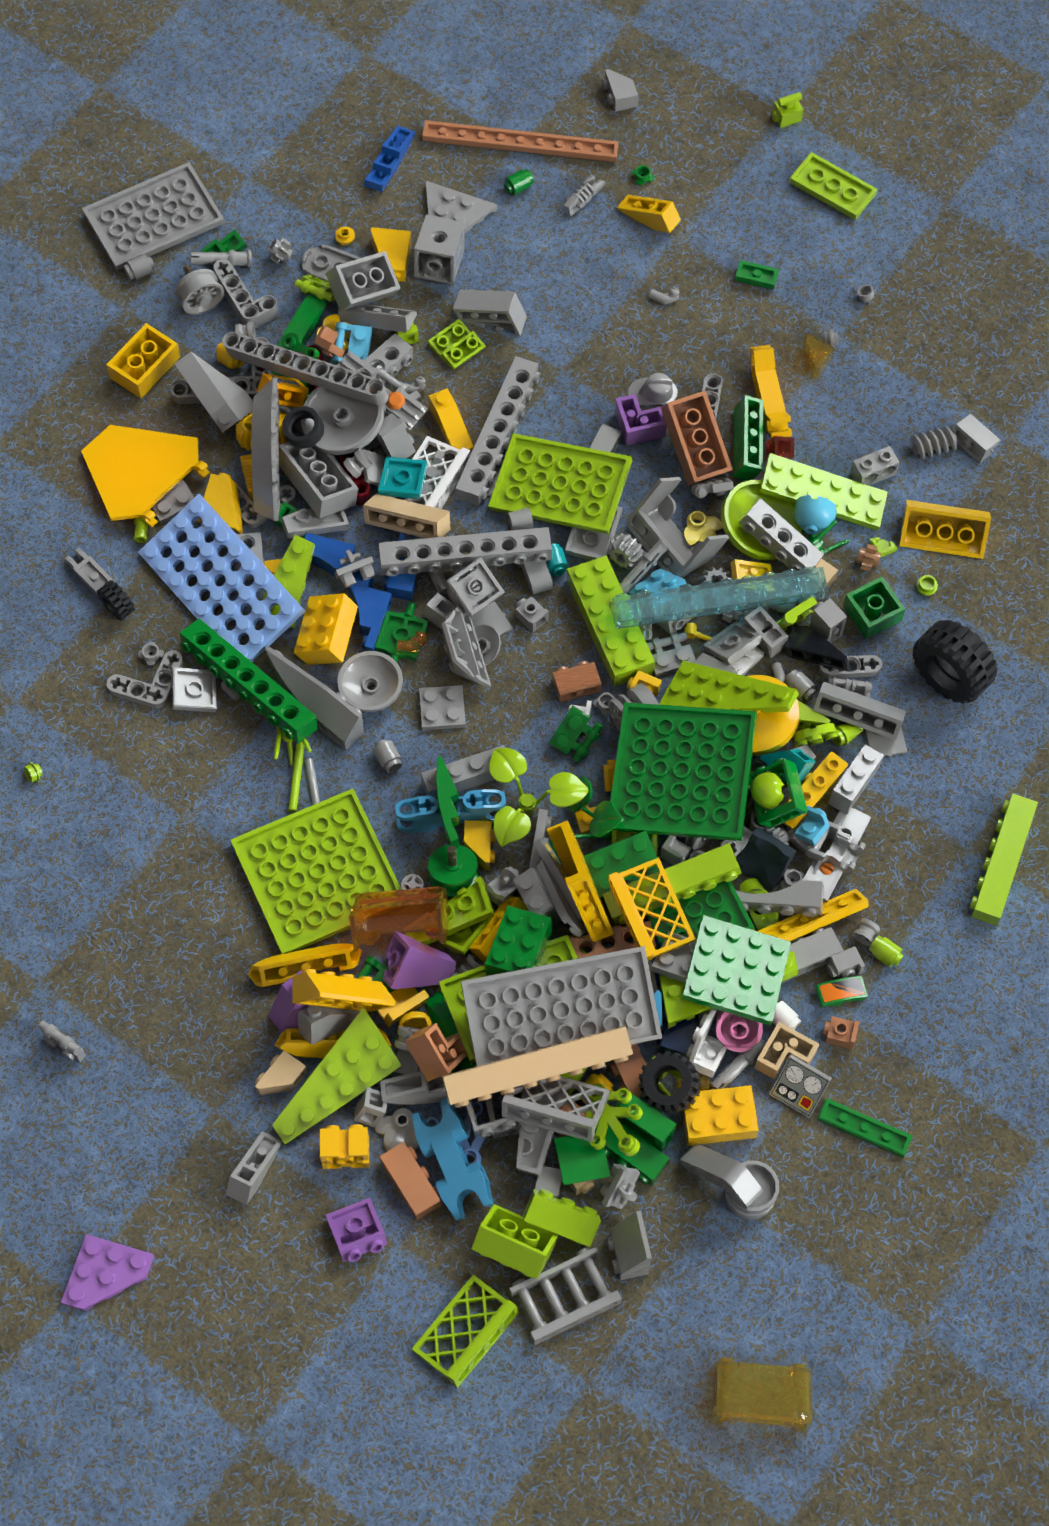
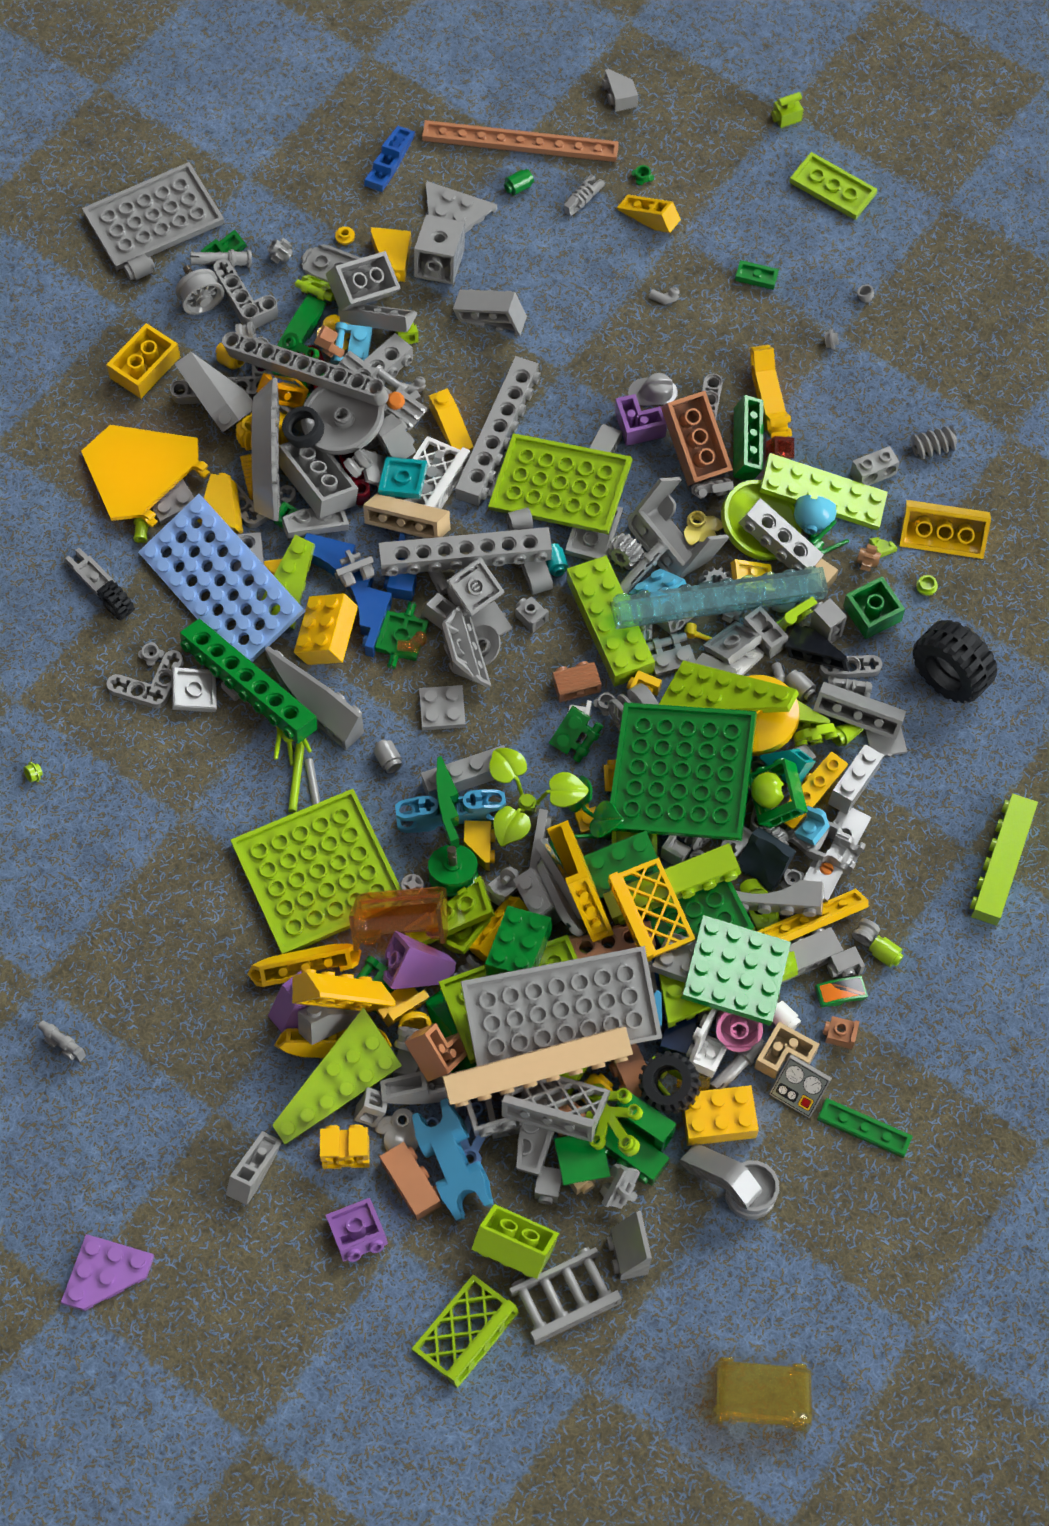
(282, 1075): tan slope -> none
(366, 670): light grey dish -> none
(456, 344): lime slope -> none
(562, 1217): lime brick -> none
(818, 354): clear yellow slope -> none
(975, 438): light grey hinge -> none

